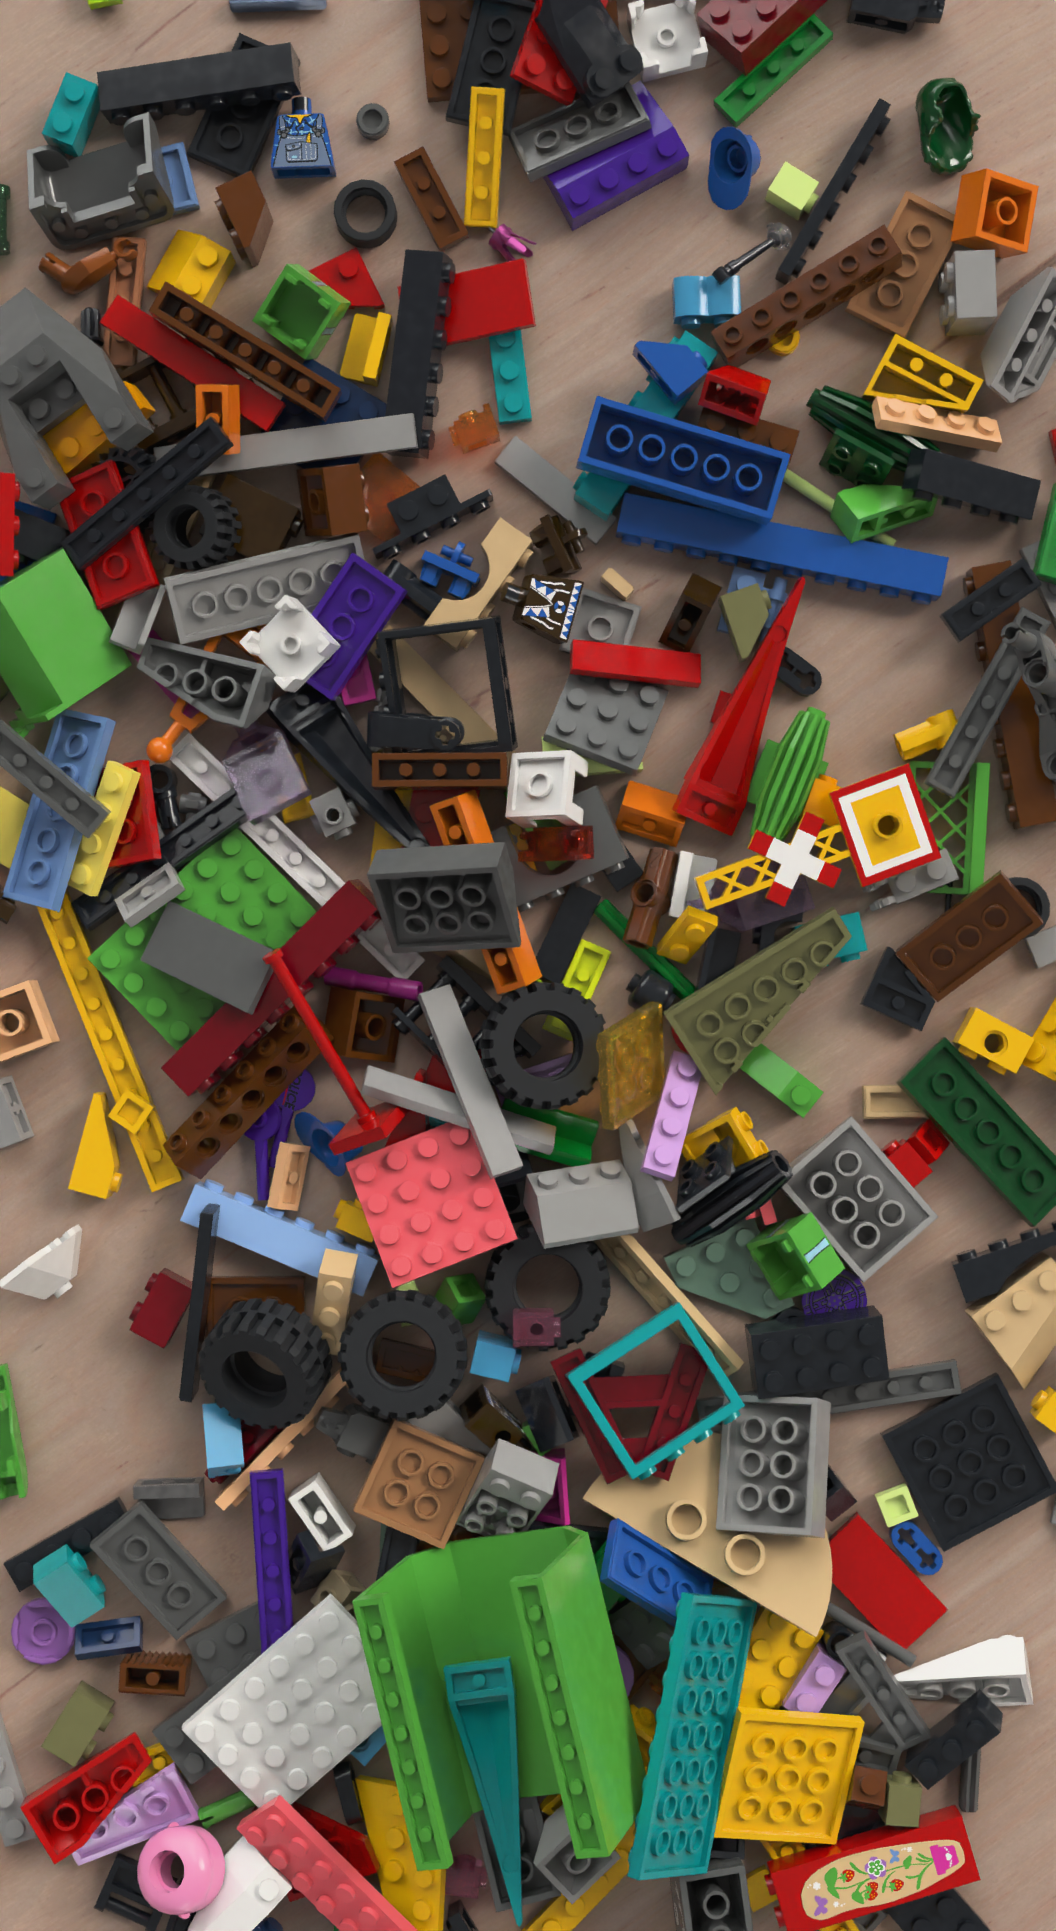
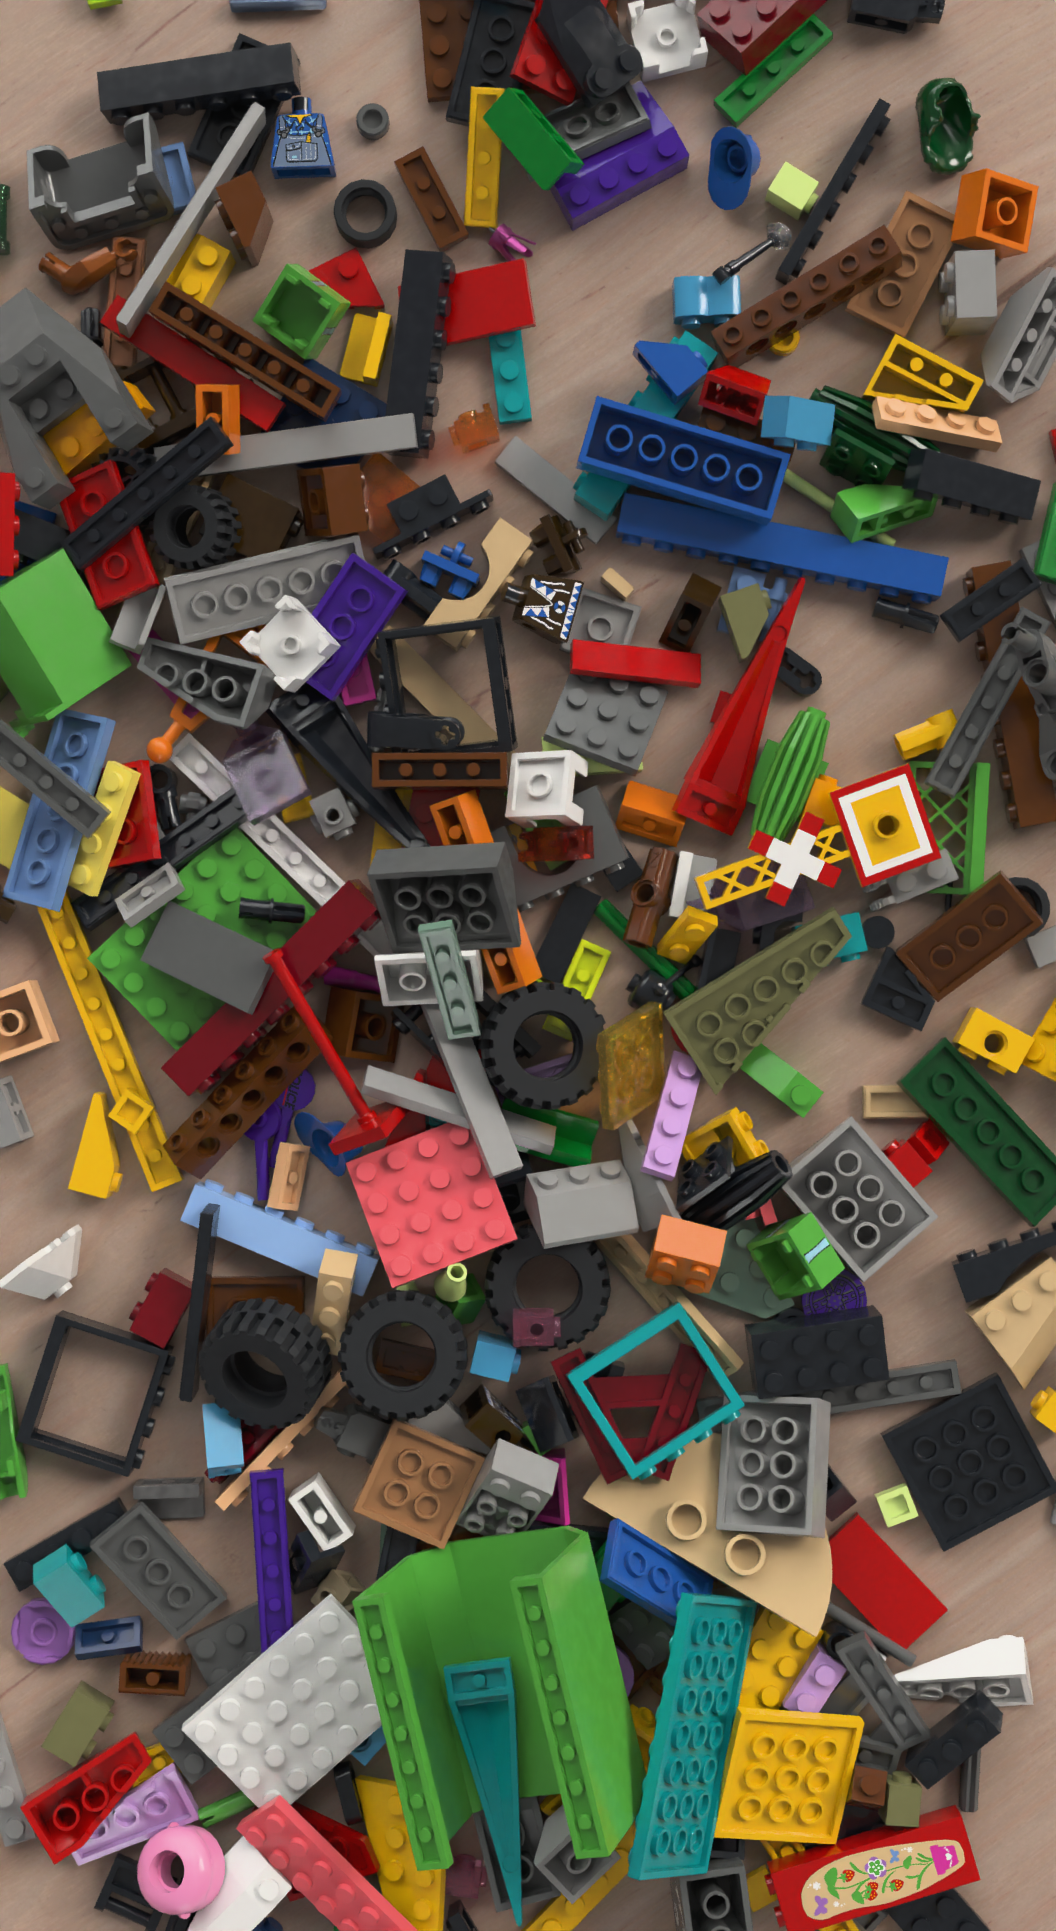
(66, 1447): none -> black window
(72, 115): teal brick -> none
(191, 220): none -> light grey tile
(271, 911): none -> black axle
(352, 1219): yellow brick -> none
(407, 980): none -> white slope
(449, 979): none -> sand green tile
(451, 1283): none -> yellowish green cone
(531, 138): none -> green panel
(662, 987): none -> black hinge
(685, 1254): none -> orange brick
(797, 421): none -> dark azure brick
(878, 932): none -> black tile
(905, 615): none -> black axle
(910, 1551): blue beam -> none

